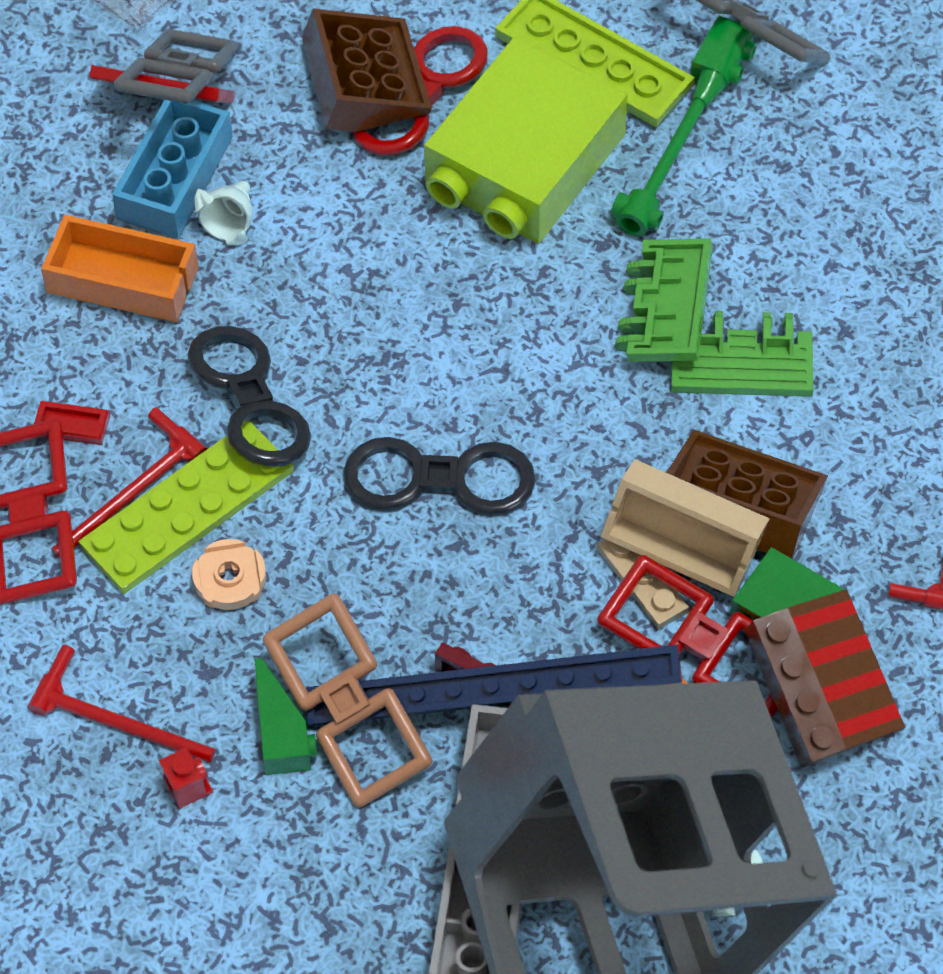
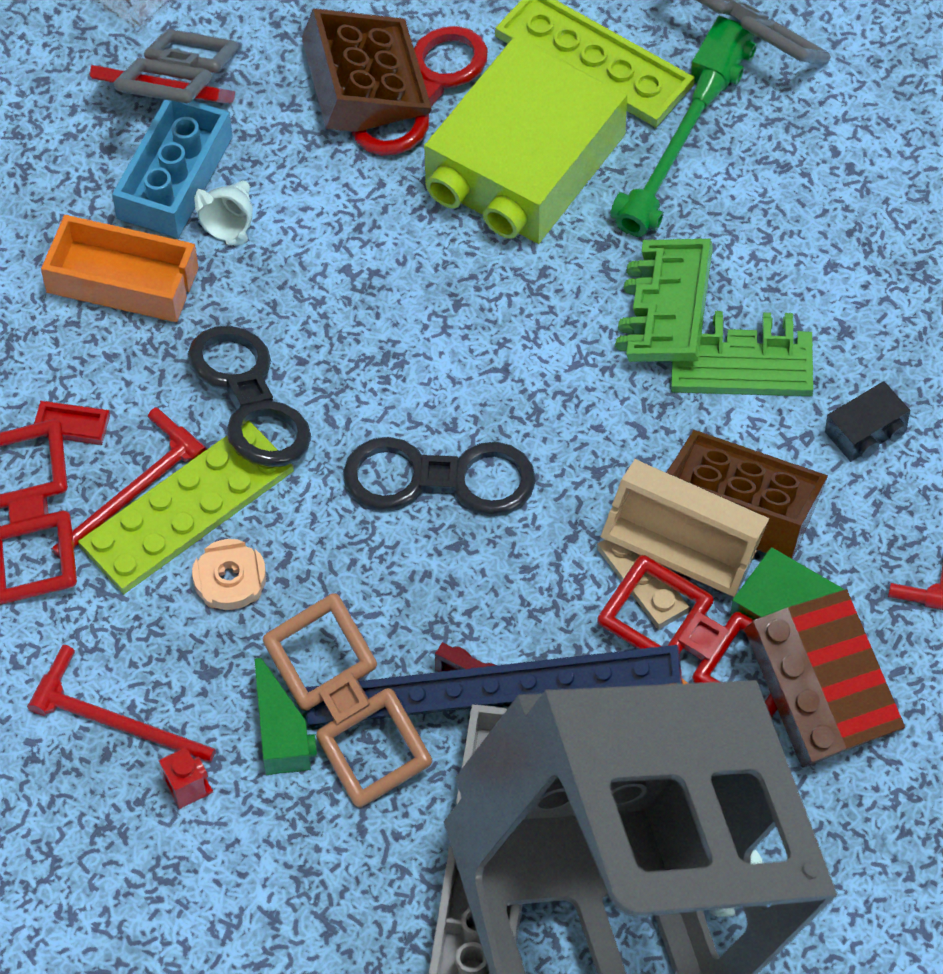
(868, 422): none -> black brick

